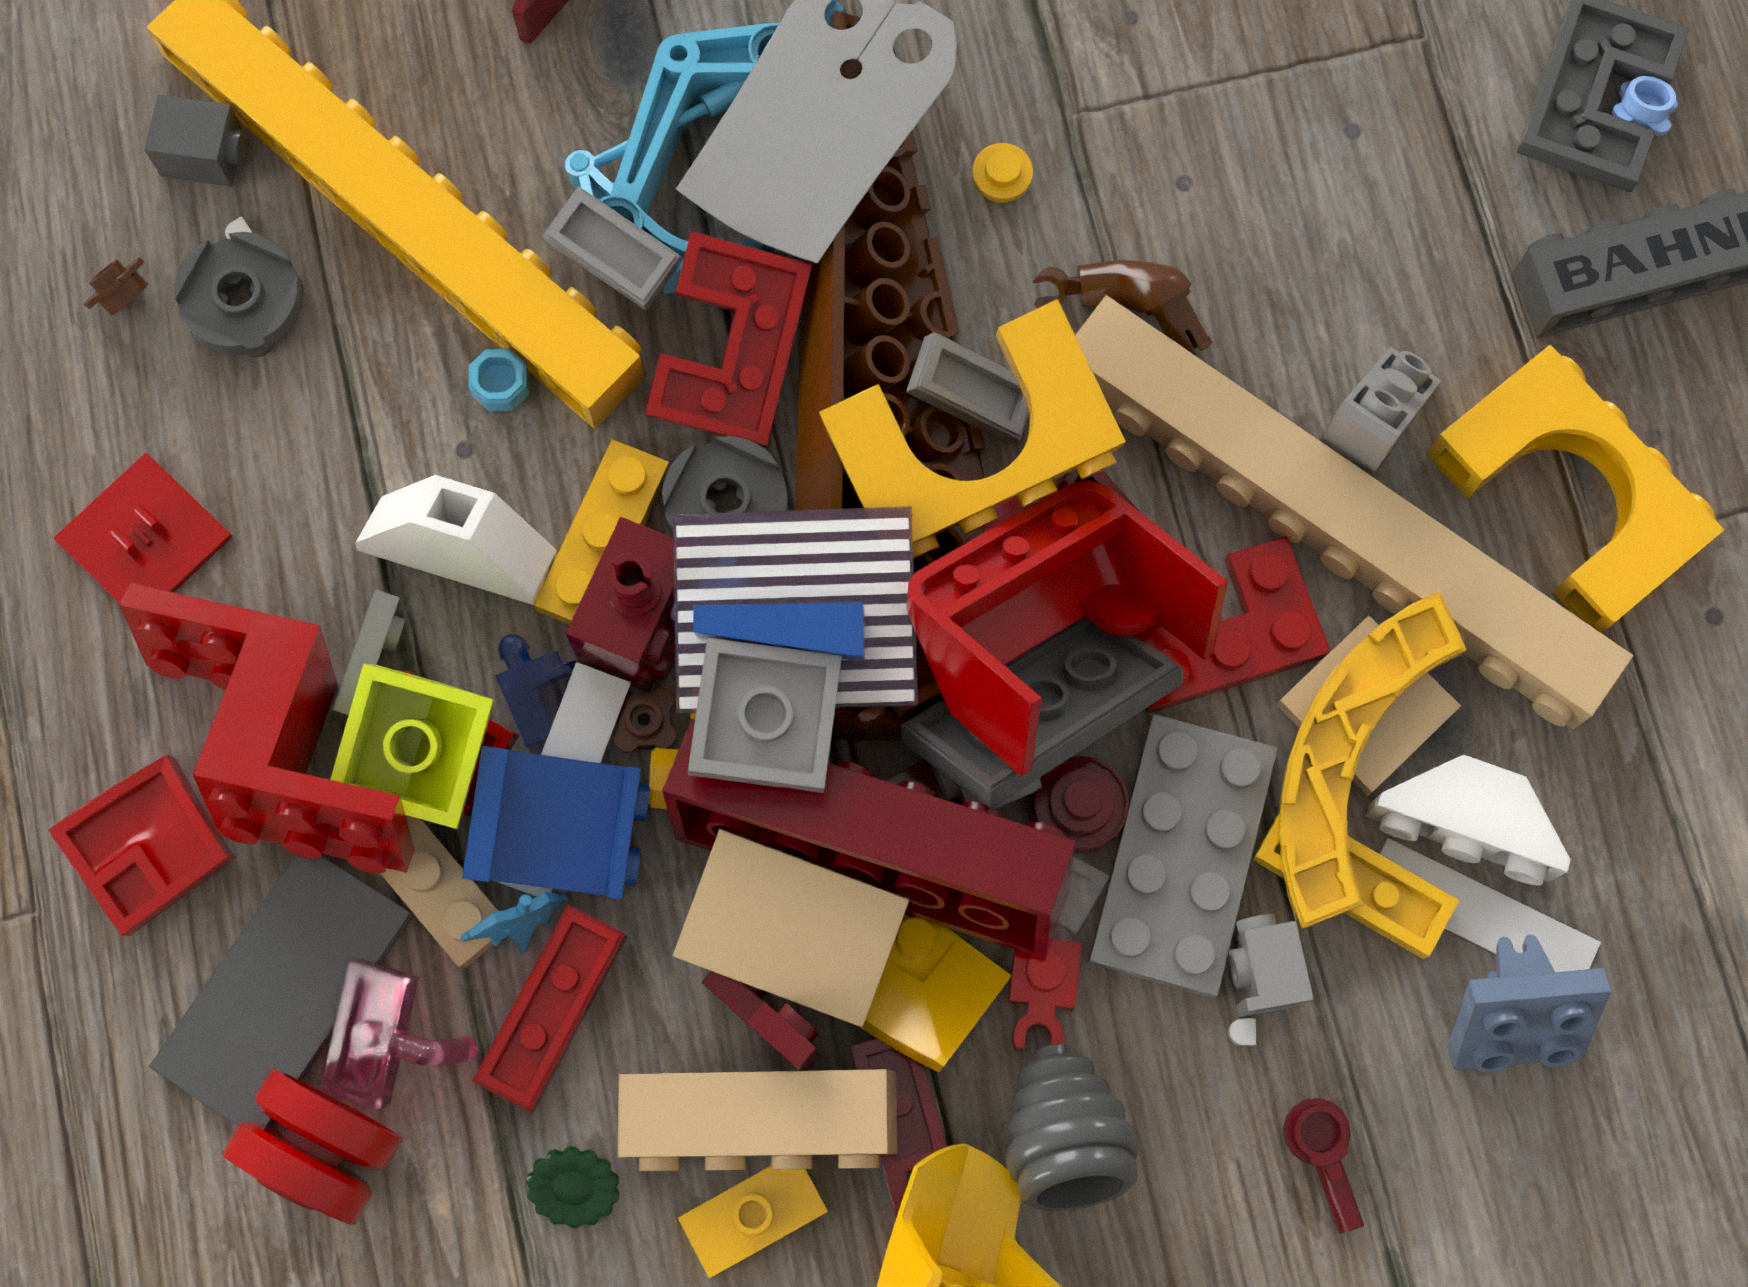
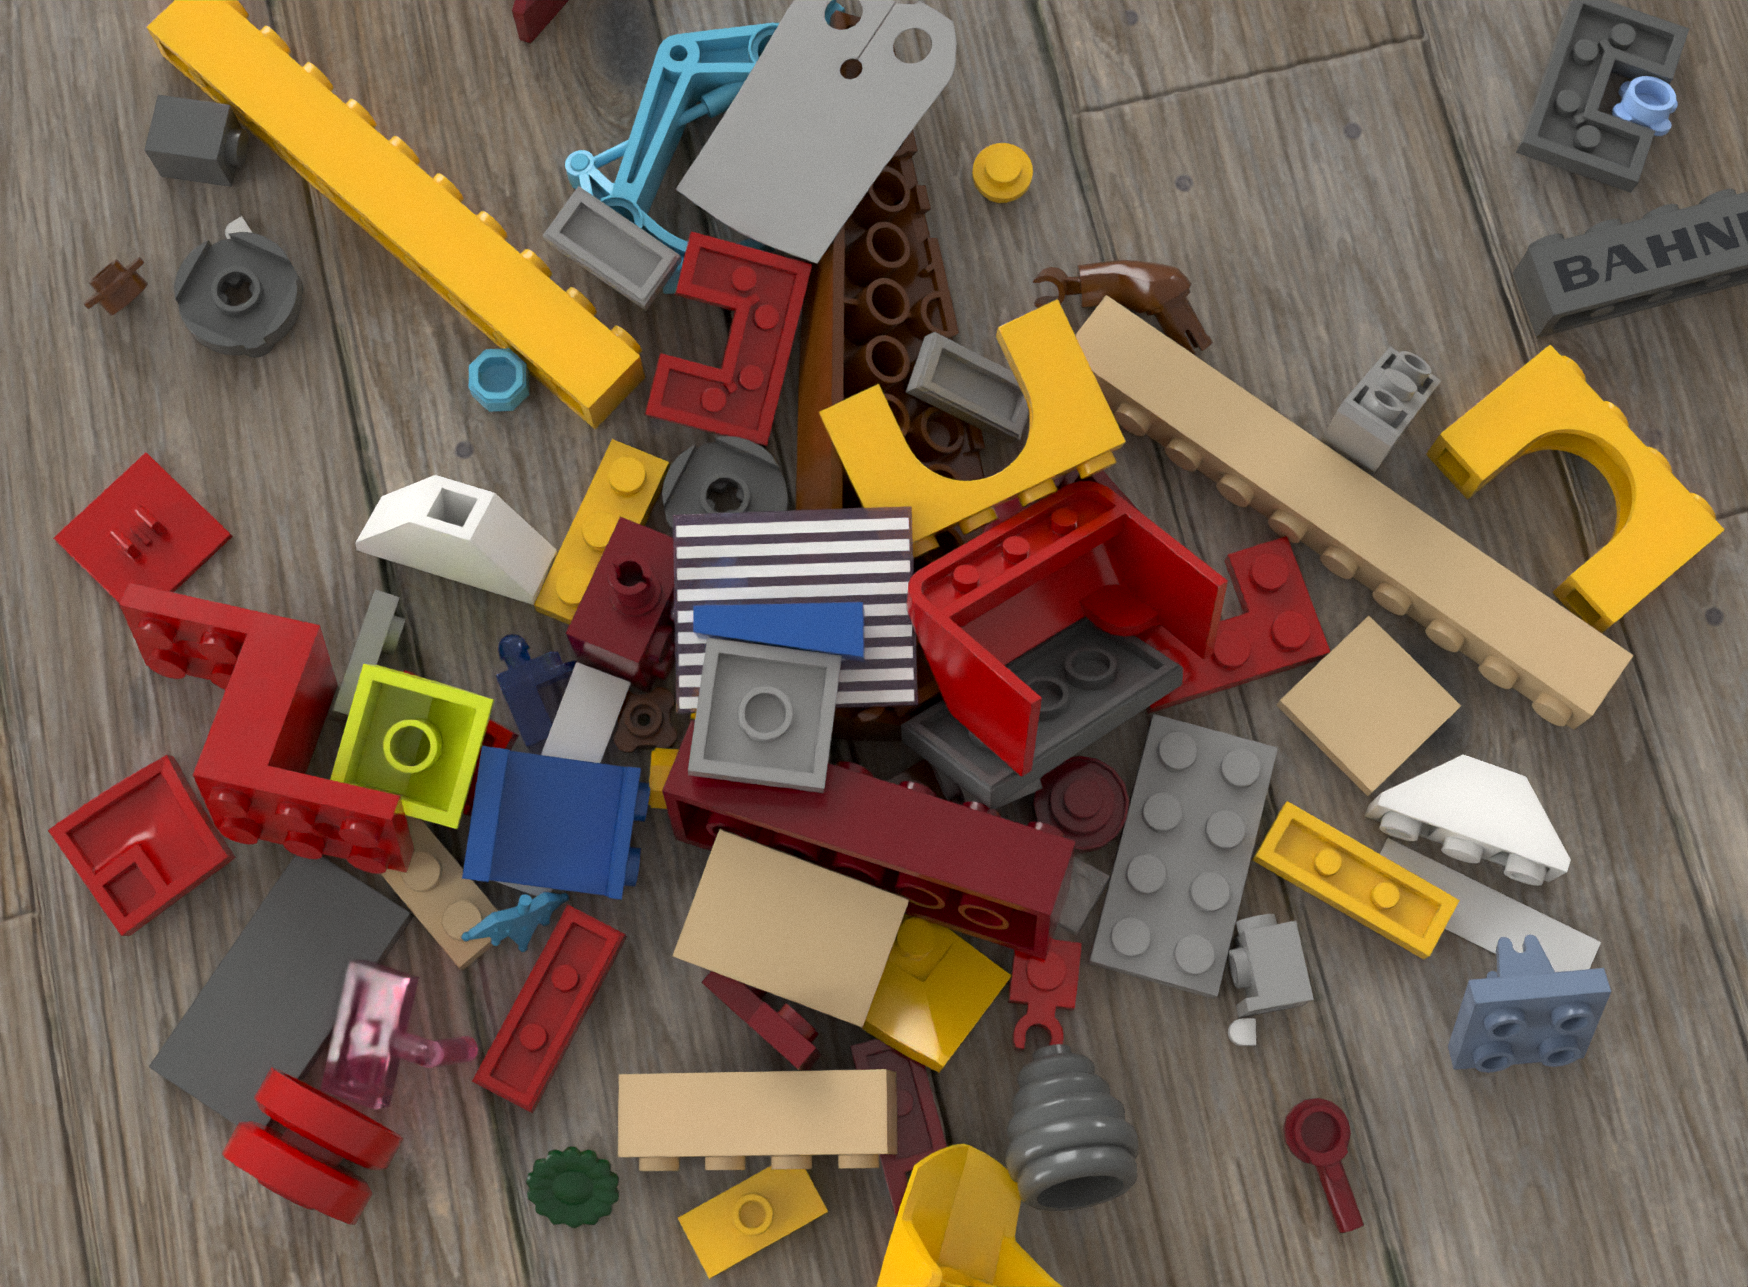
(1330, 746): yellow tile -> none

